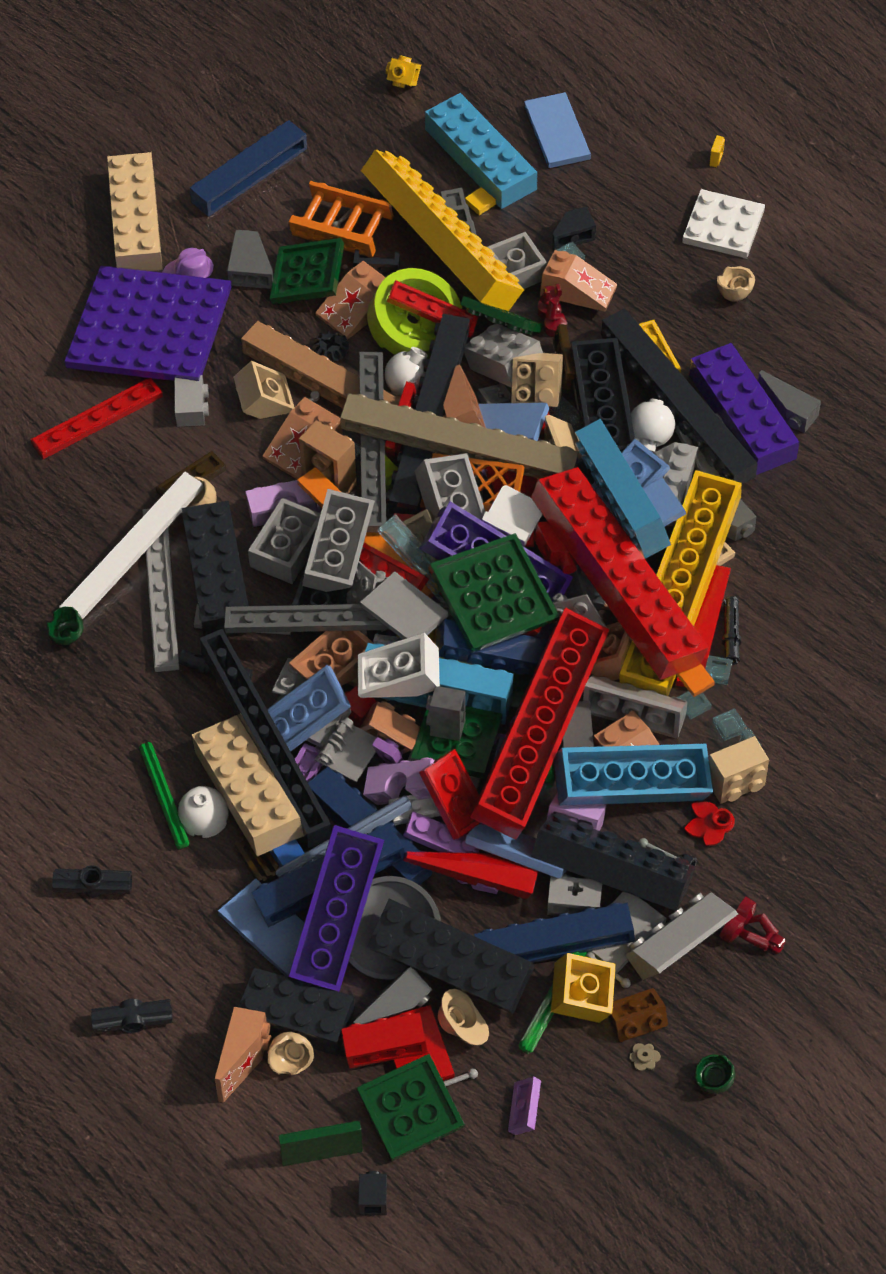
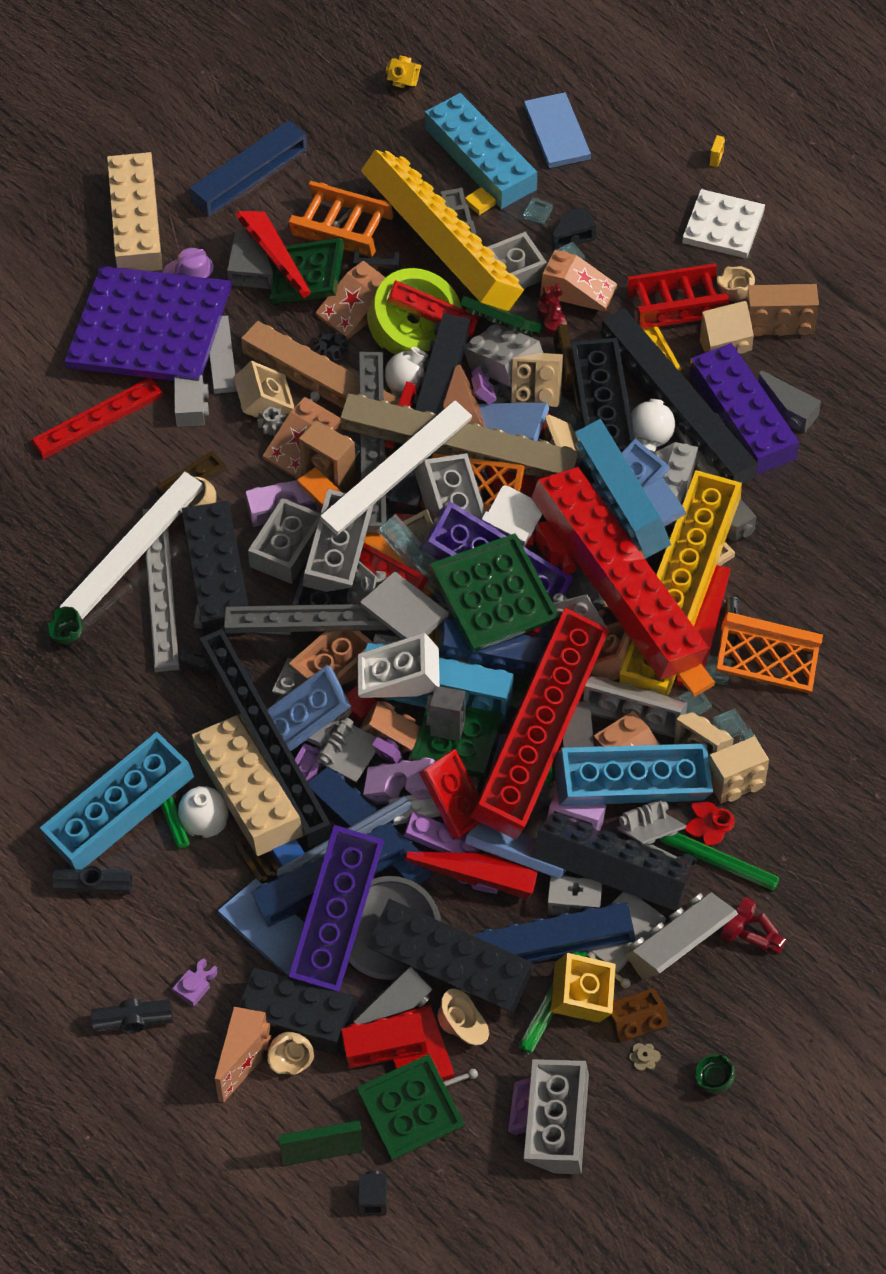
(117, 802): none -> dark azure brick
(194, 985): none -> medium lavender plate
(222, 359): none -> light grey tile
(265, 234): none -> red wedge
(271, 420): none -> light grey gear
(395, 468): none -> white tile
(482, 387): none -> medium lavender plate
(538, 210): none -> clear light blue tile
(557, 1115): none -> light grey slope
(649, 823): none -> light grey hinge
(678, 311): none -> red fence
(698, 730): none -> tan slope
(722, 860): none -> green axle
(727, 326): none -> tan slope
(773, 633): none -> orange fence
(783, 309): none -> medium nougat brick

